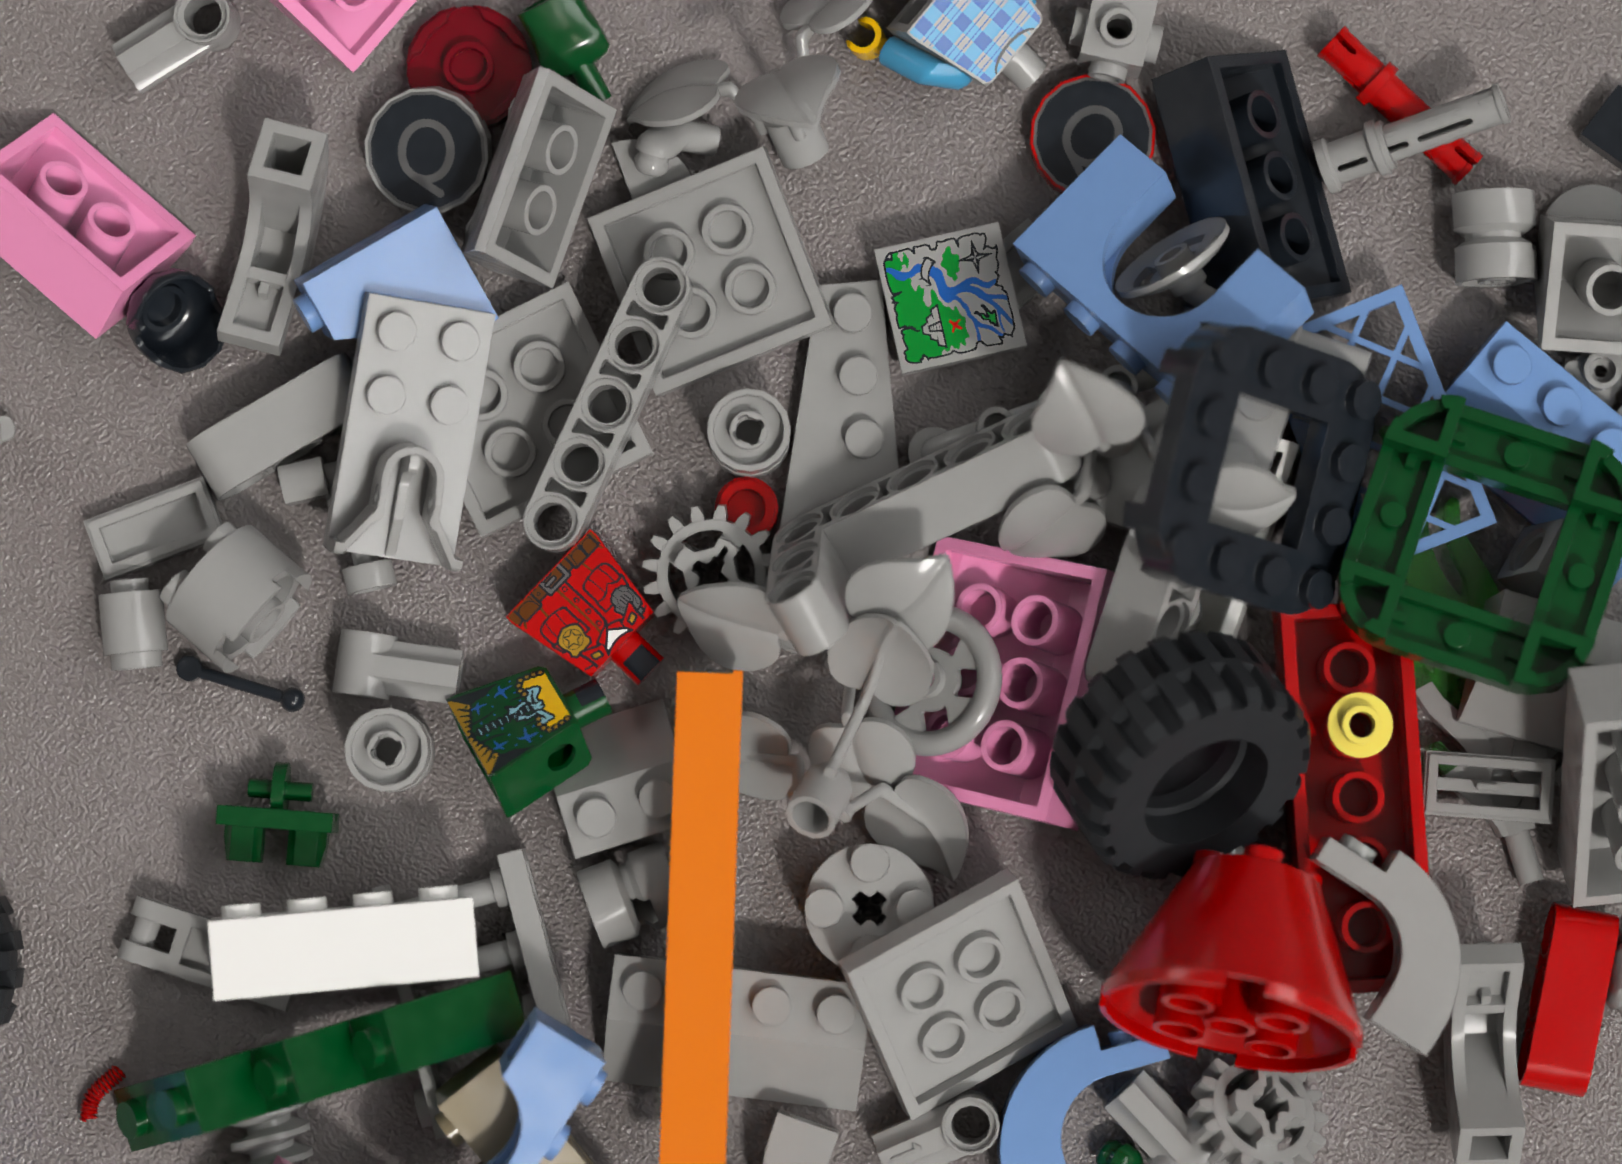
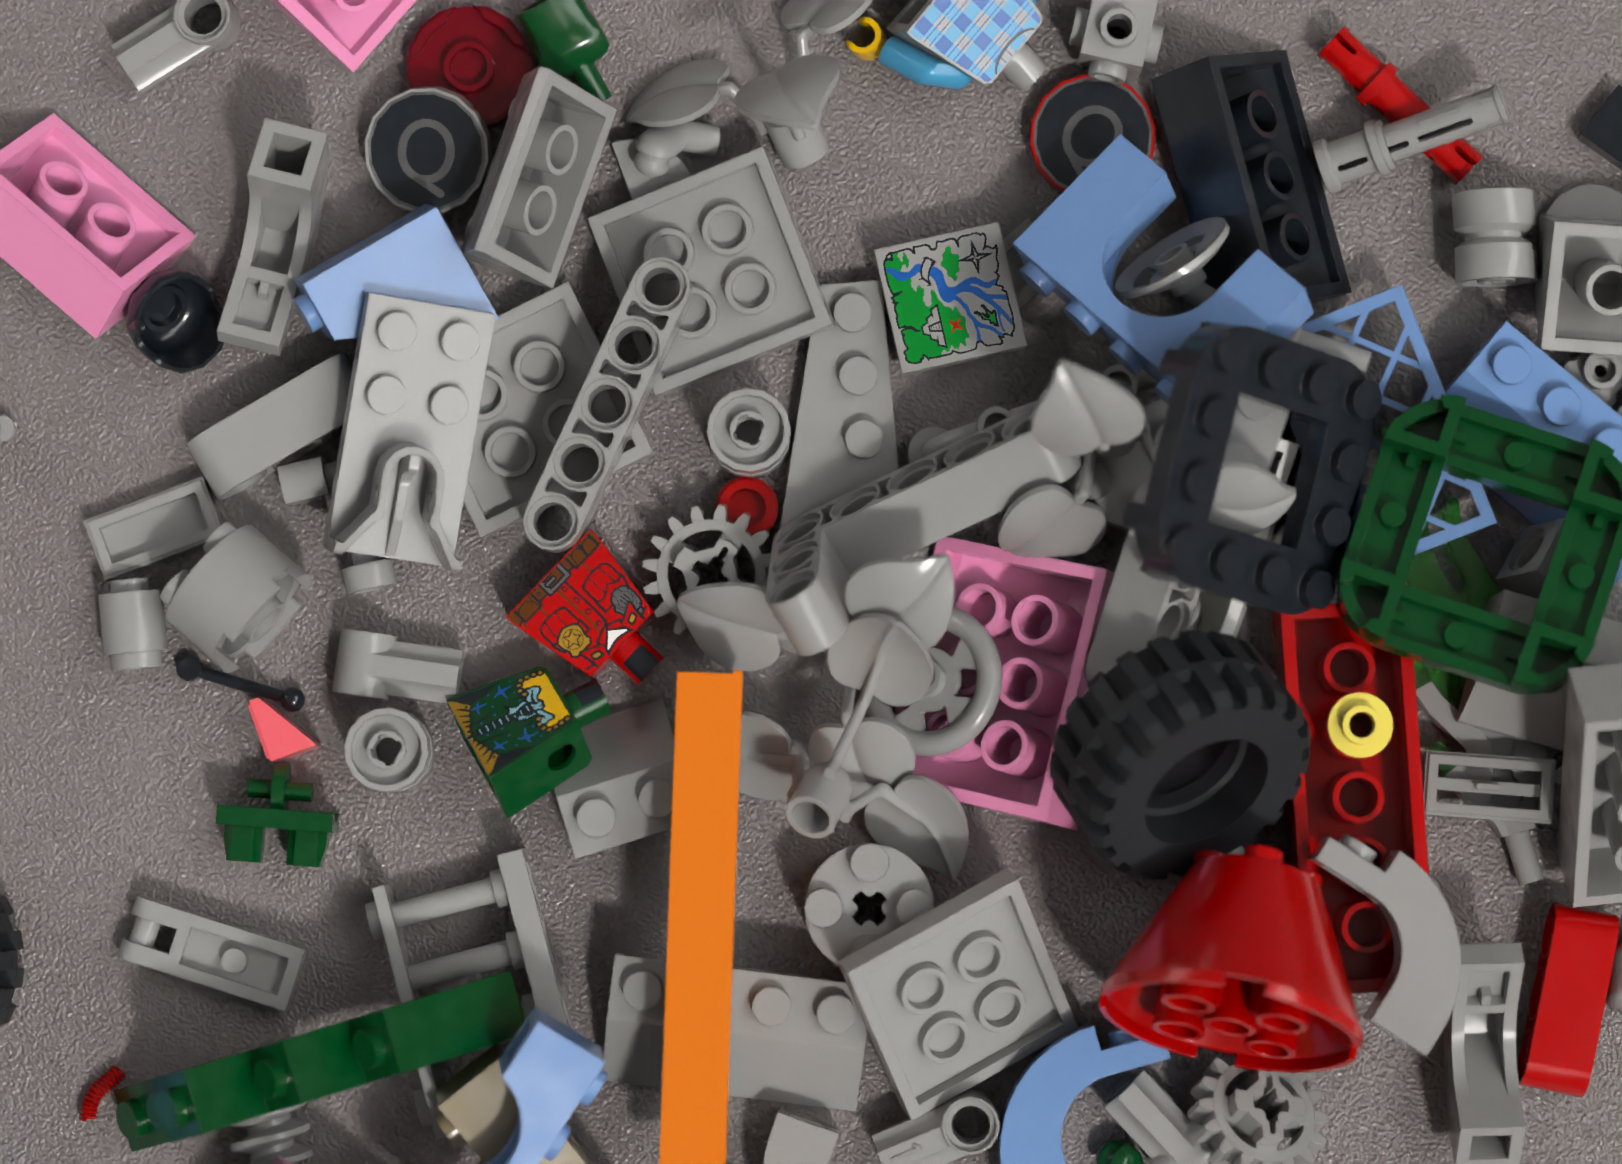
(278, 733): none -> coral slope
(342, 946): white wedge -> none
(627, 894): light grey wheel -> none

